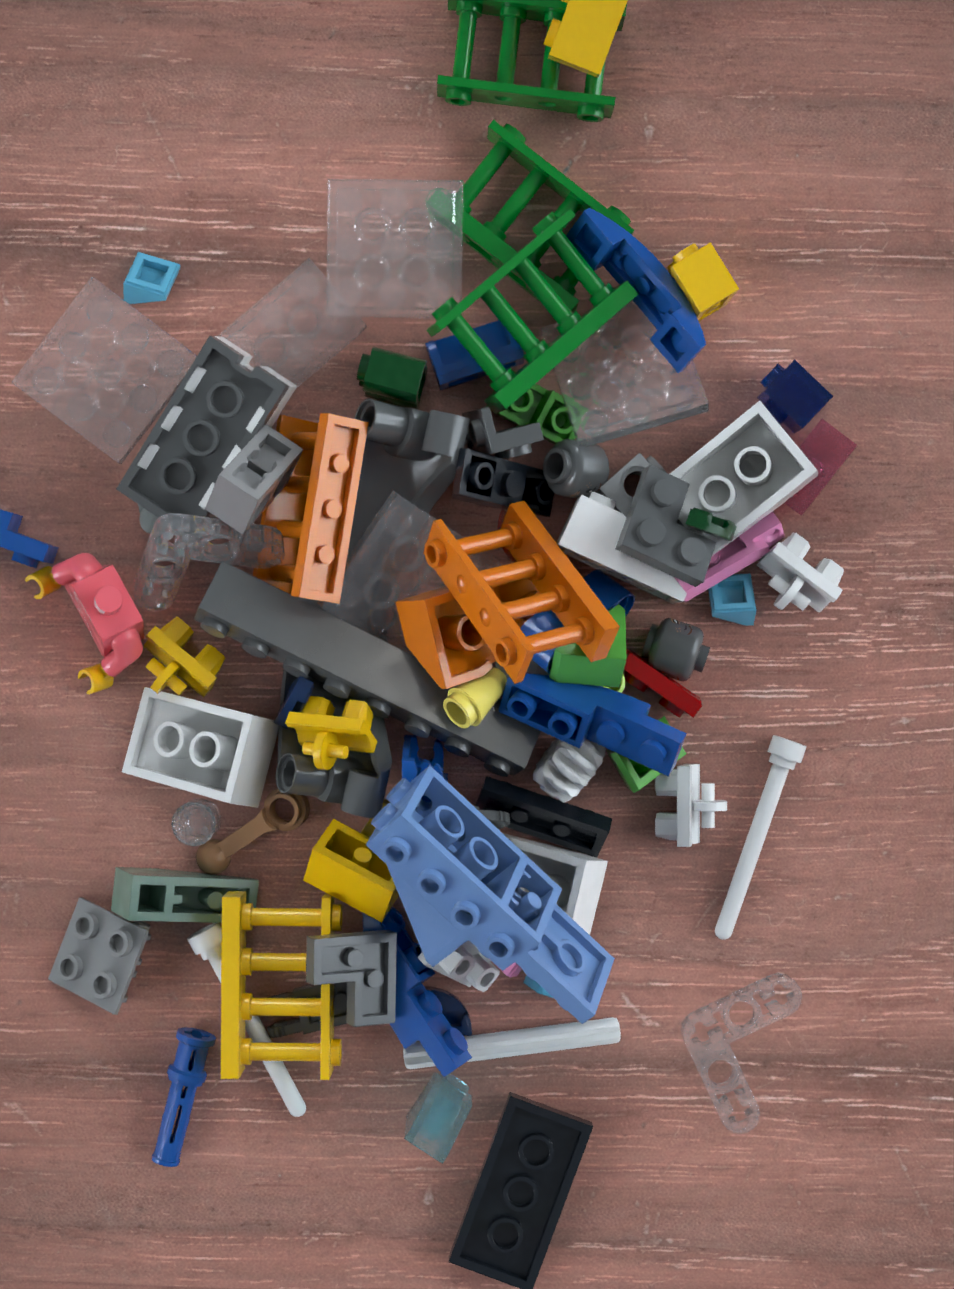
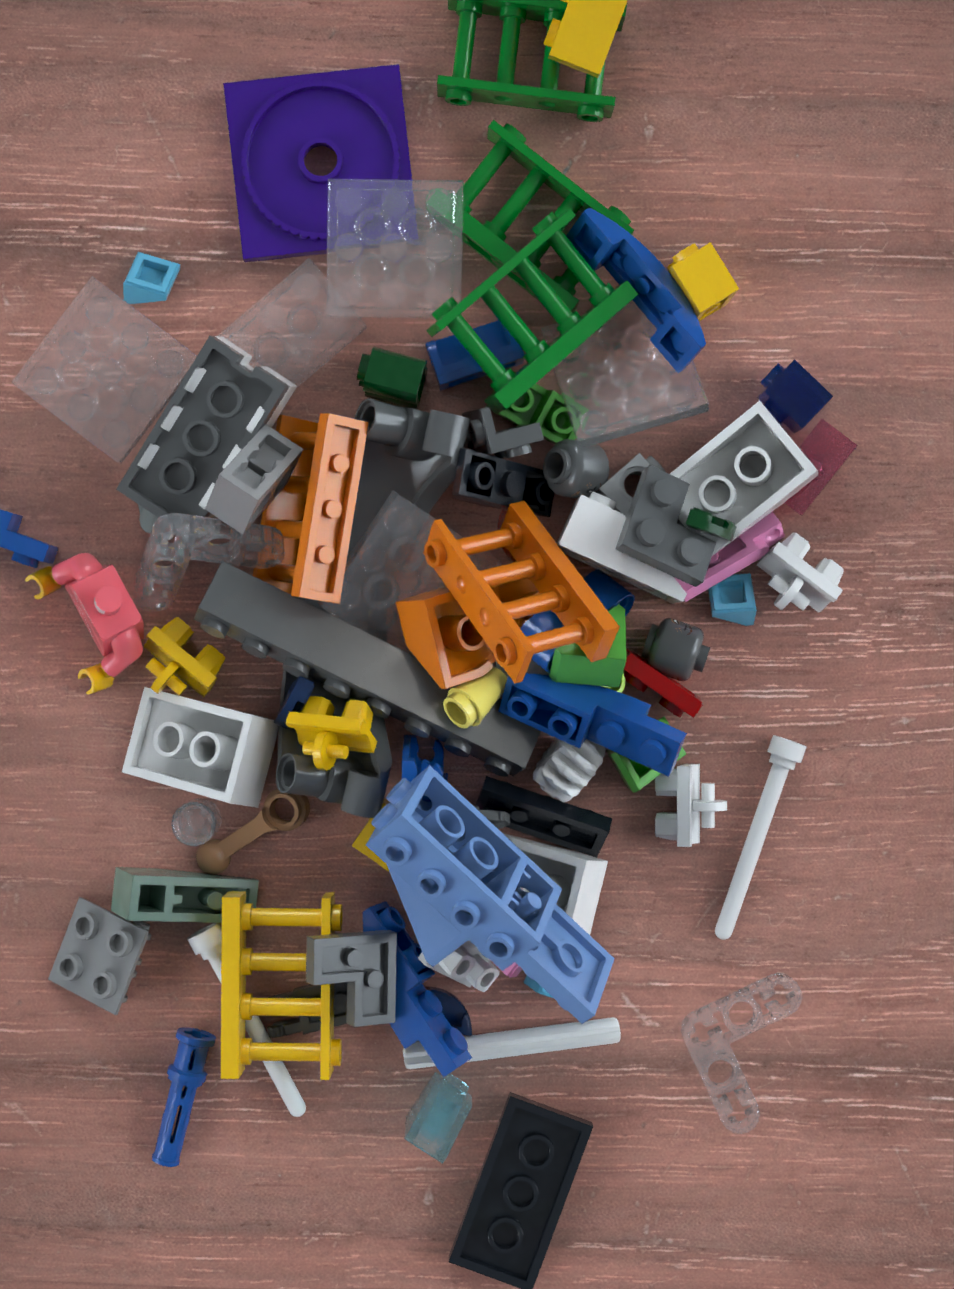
(283, 119): none -> dark purple piece
(351, 871): yellow brick -> none

